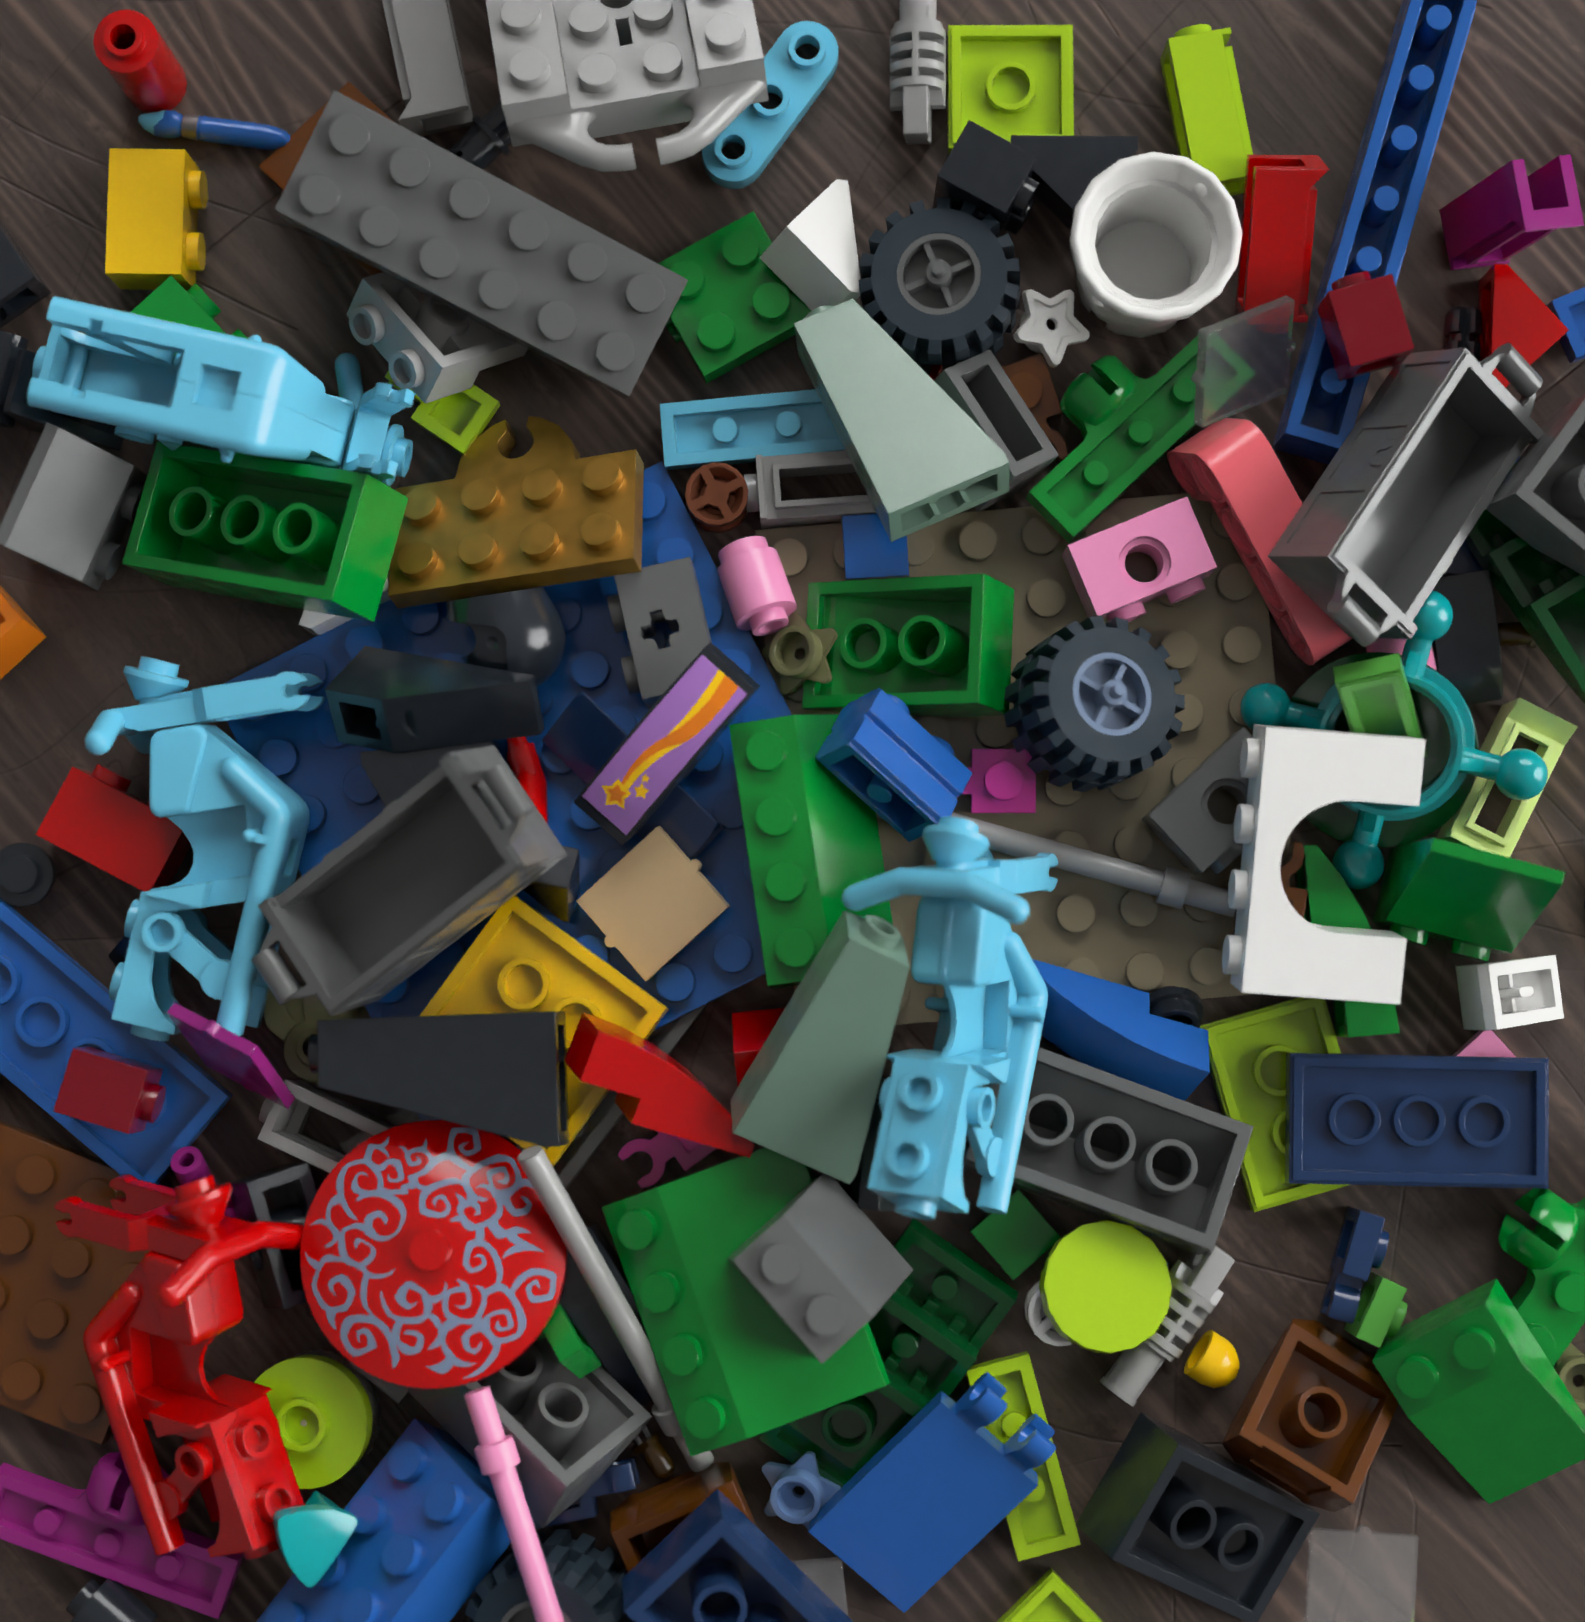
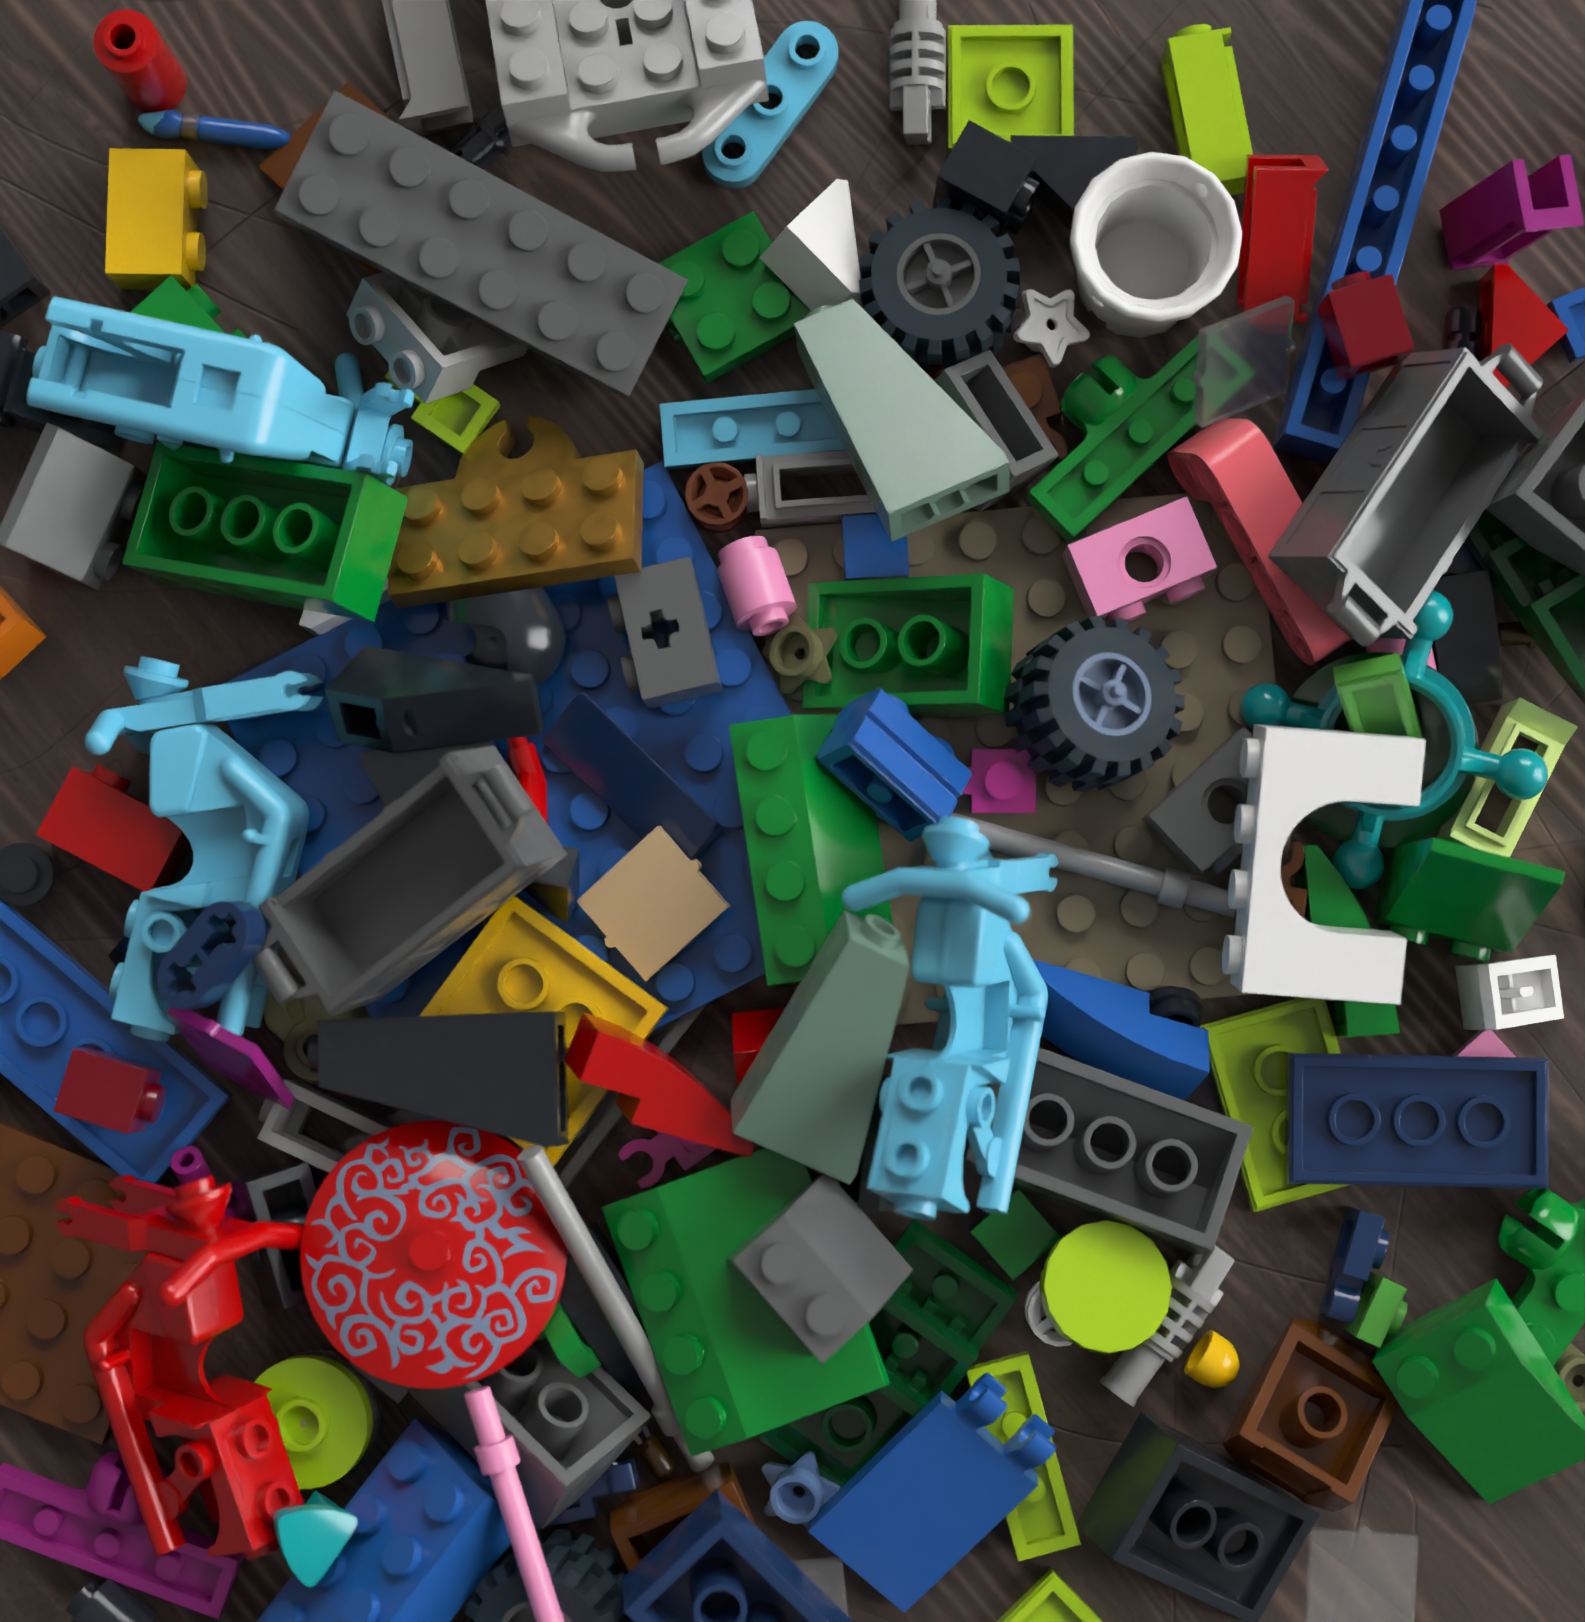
(217, 961): none -> dark blue beam
(666, 744): slope -> none

